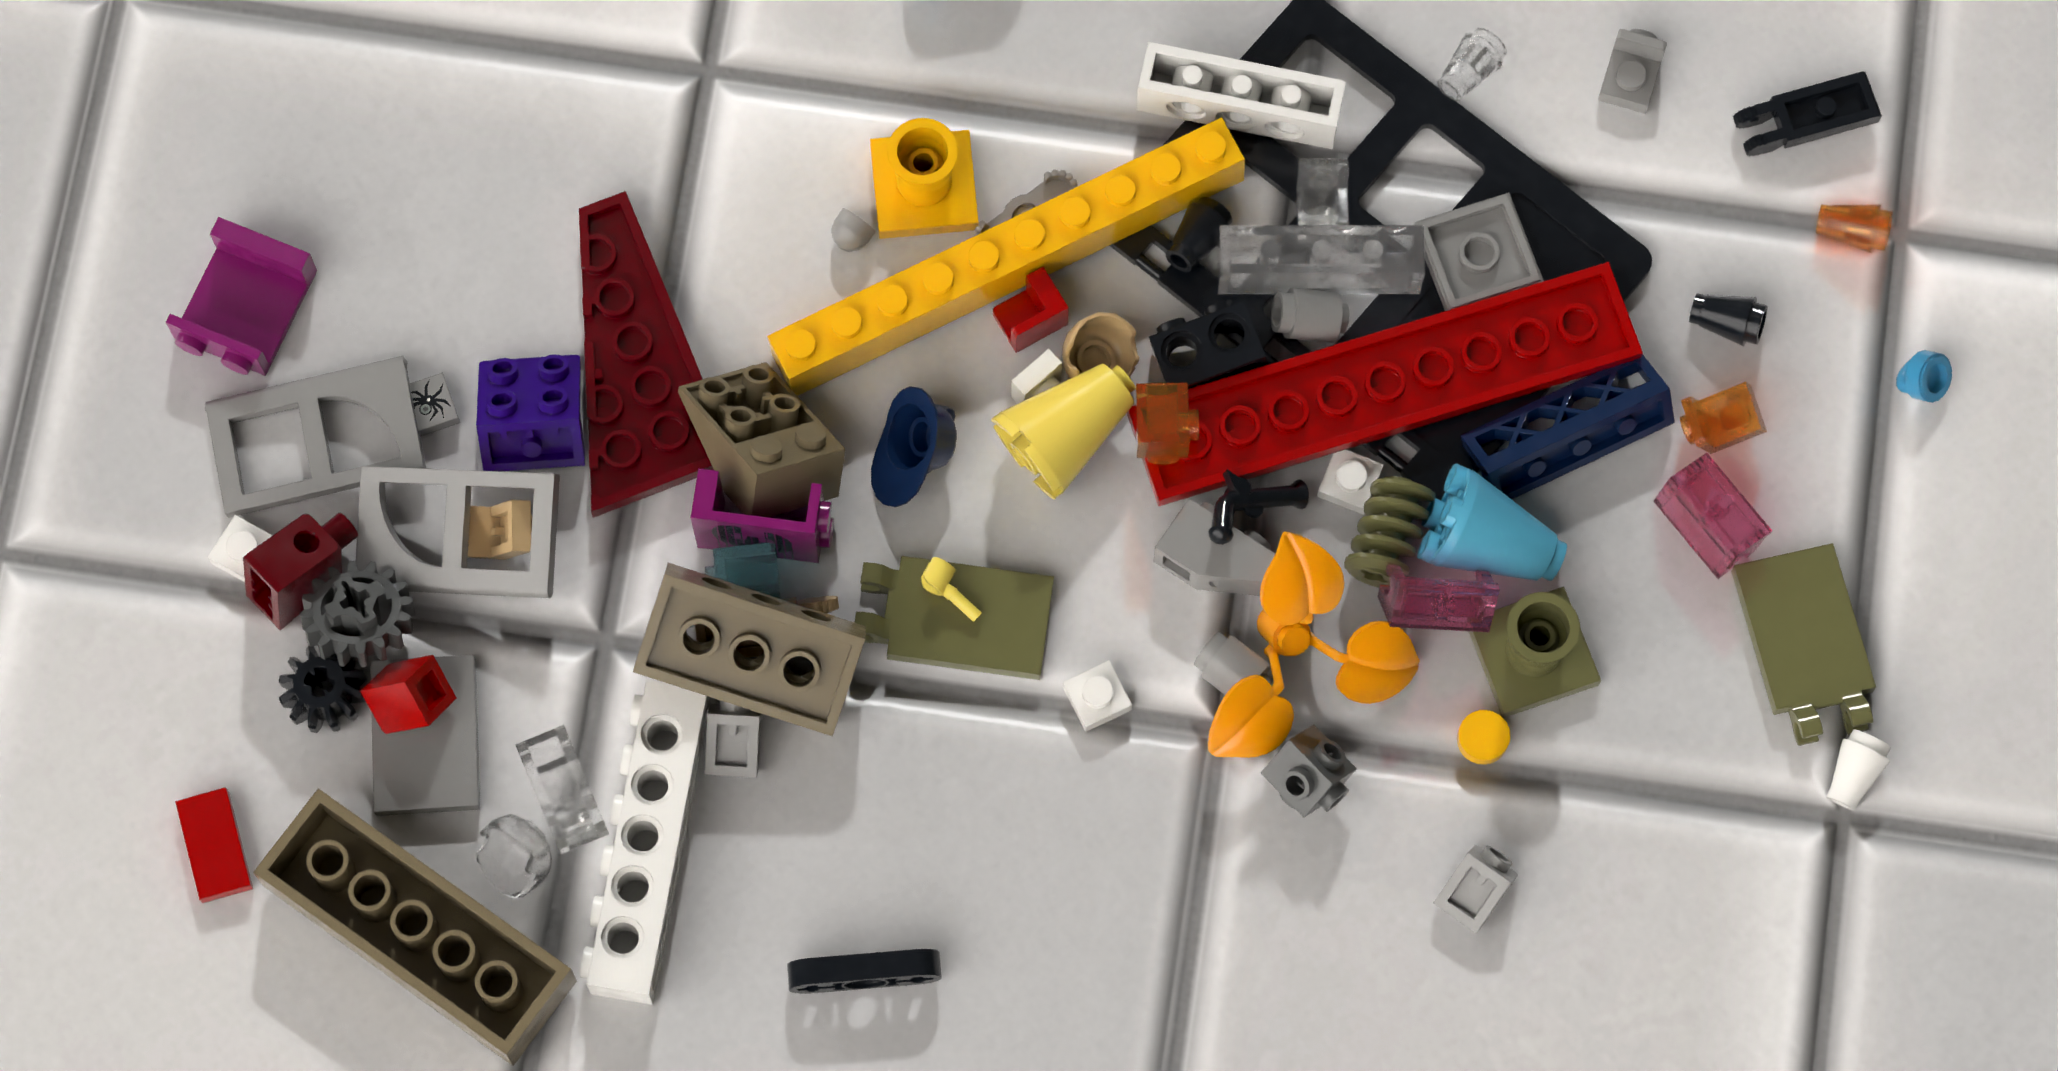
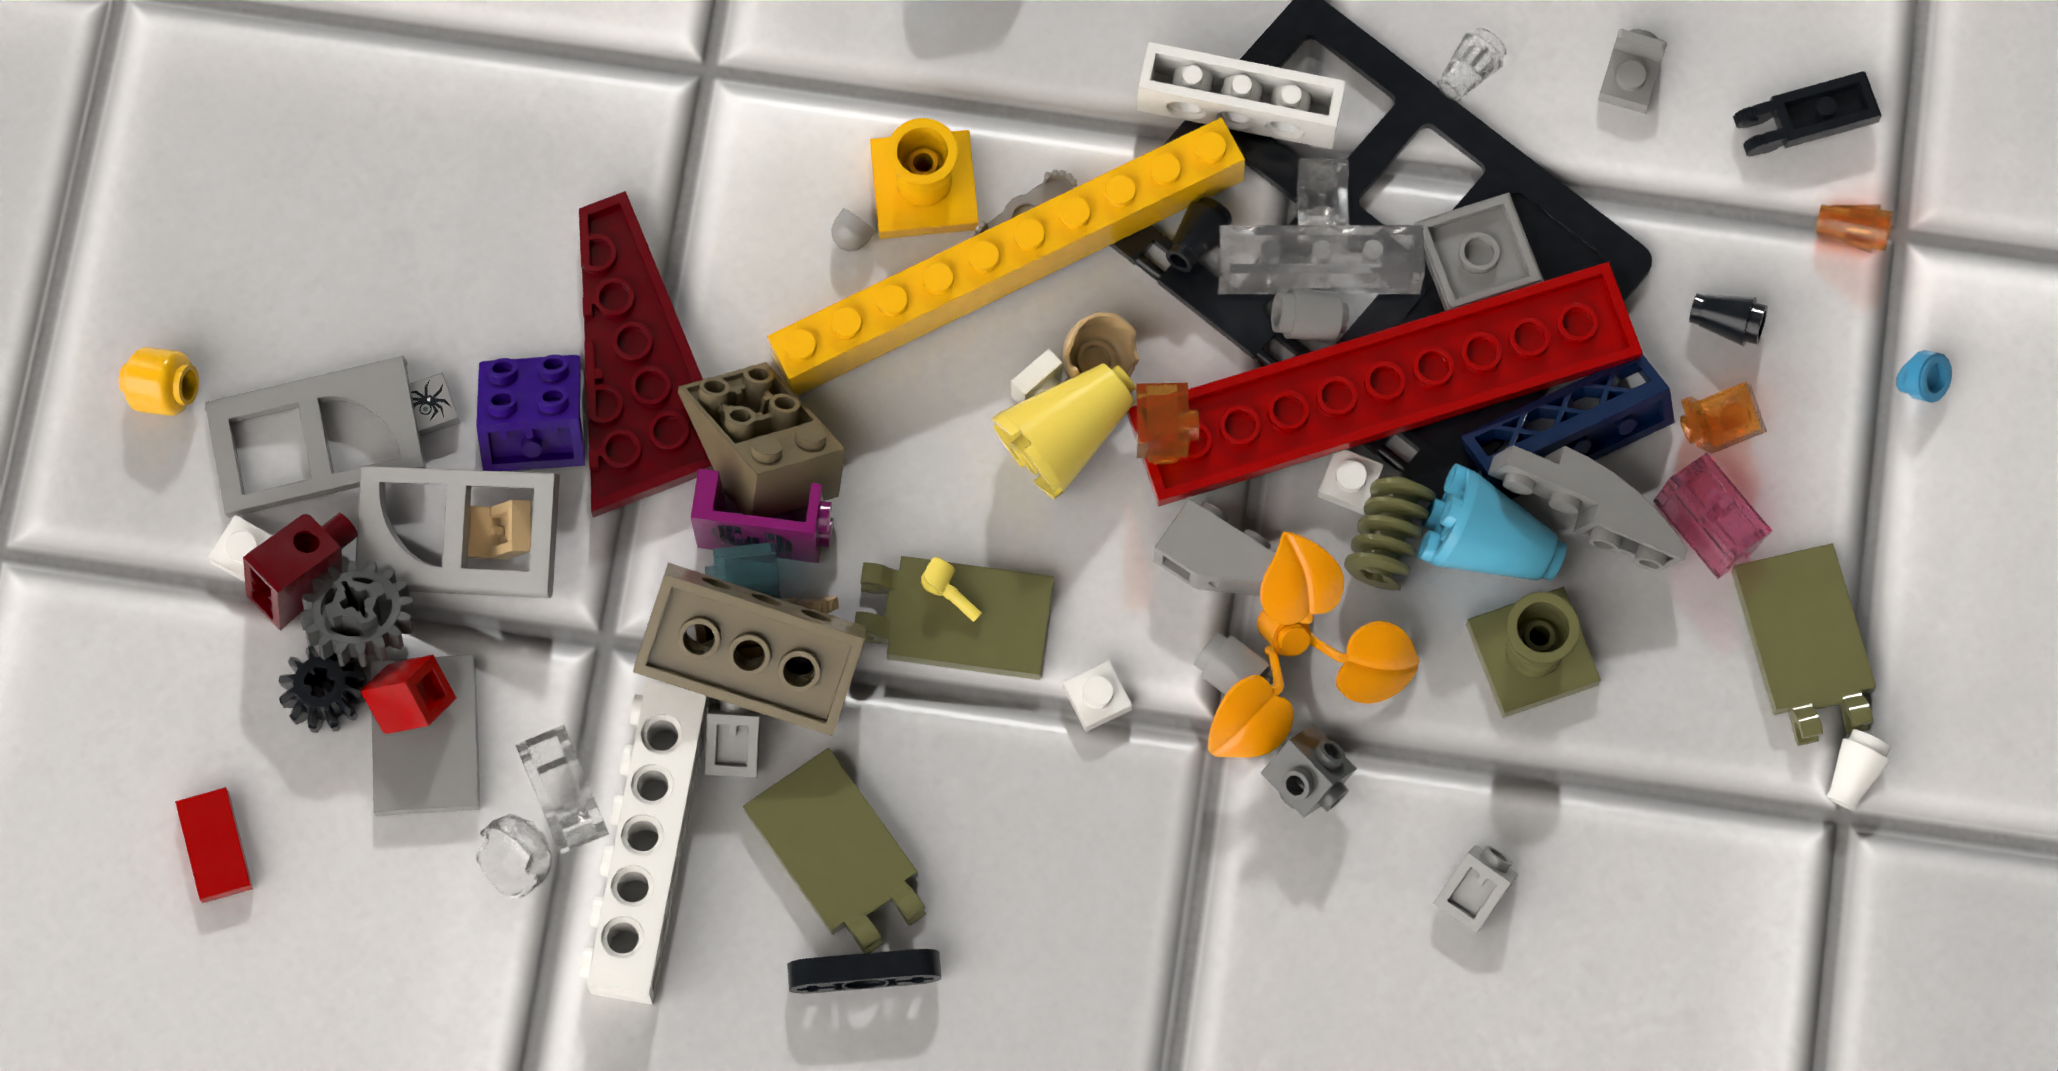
(159, 381): none -> yellow head
(244, 299): magenta panel -> none
(415, 926): dark tan brick -> none
(836, 849): none -> olive tile
(913, 443): dark blue piece -> none
(1032, 312): red panel -> none
(1201, 335): black brick -> none
(1241, 497): black piece -> none
(1439, 602): clear pink hinge -> none
(1483, 737): yellow tile -> none
(1608, 507): none -> light grey slope

